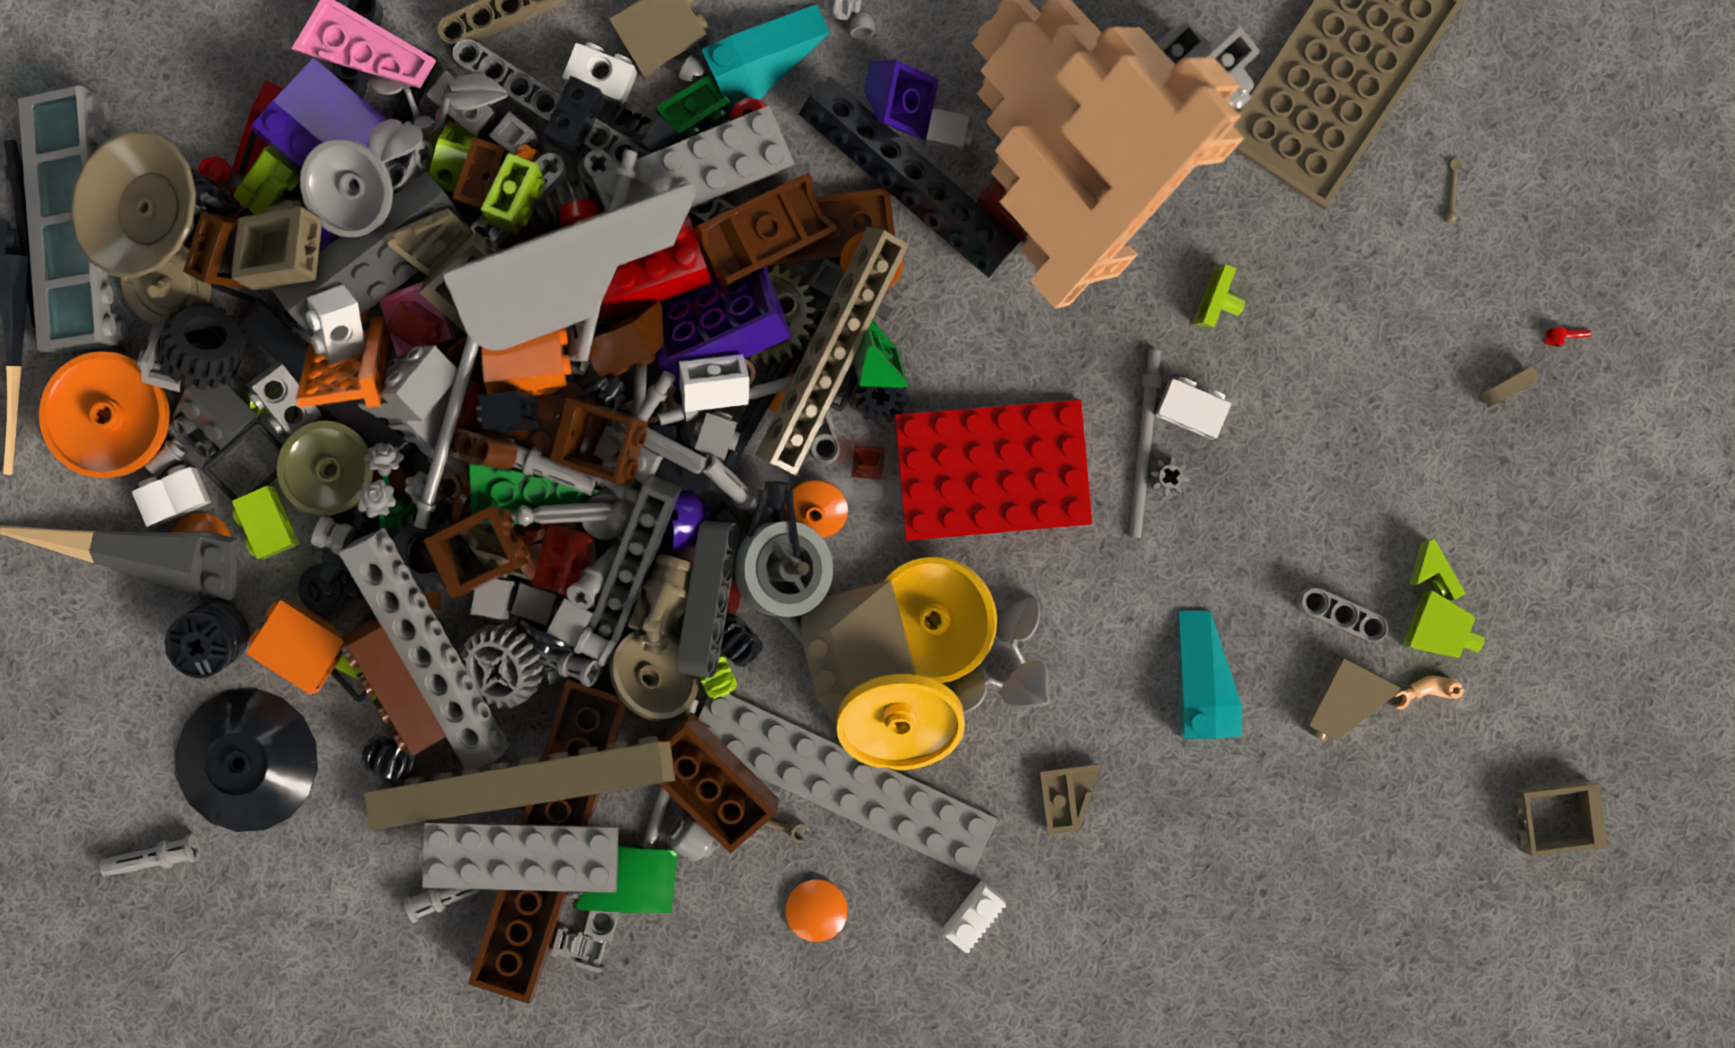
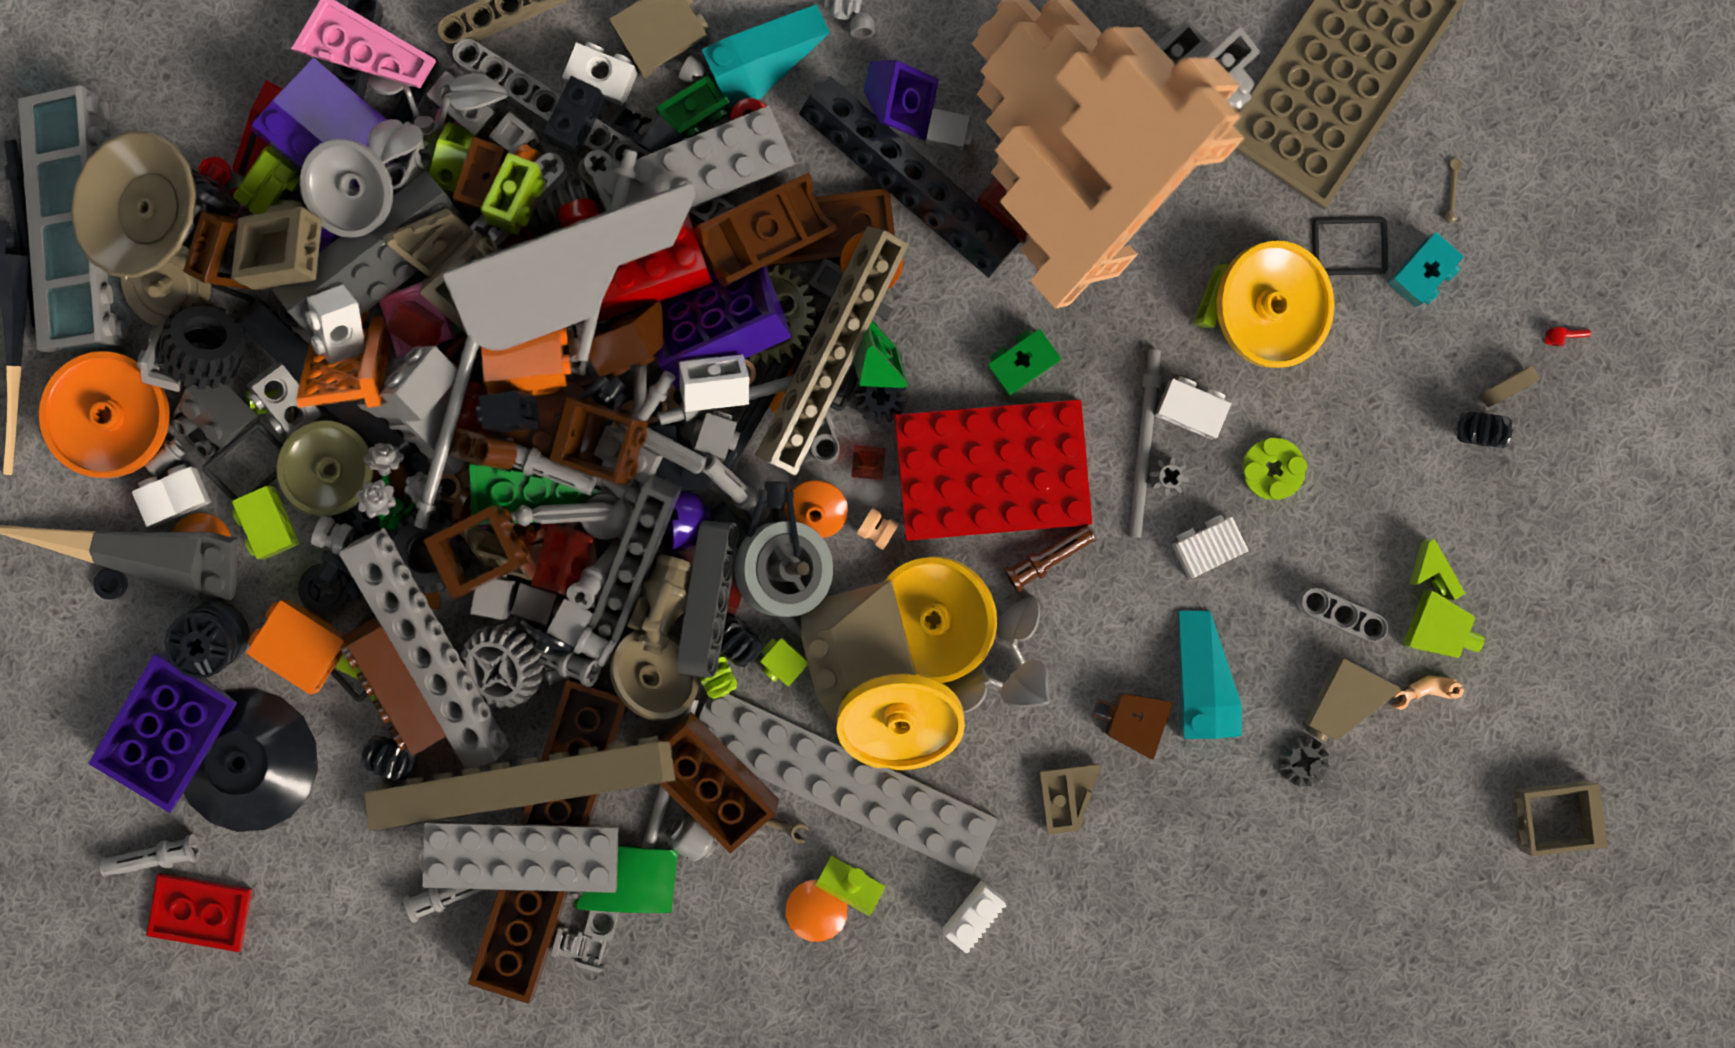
(110, 584): none -> black tile
(163, 732): none -> dark purple slope
(199, 912): none -> red tile
(782, 661): none -> lime brick
(850, 885): none -> lime tile
(884, 532): none -> light nougat wheel
(1034, 567): none -> reddish brown pin
(1041, 356): none -> green brick
(1135, 721): none -> reddish brown torso
(1209, 547): none -> white brick
(1255, 469): none -> lime plate
(1275, 304): none -> yellow dish
(1291, 753): none -> dark grey gear
(1352, 220): none -> black piece
(1410, 278): none -> teal brick
(1484, 429): none -> black gear

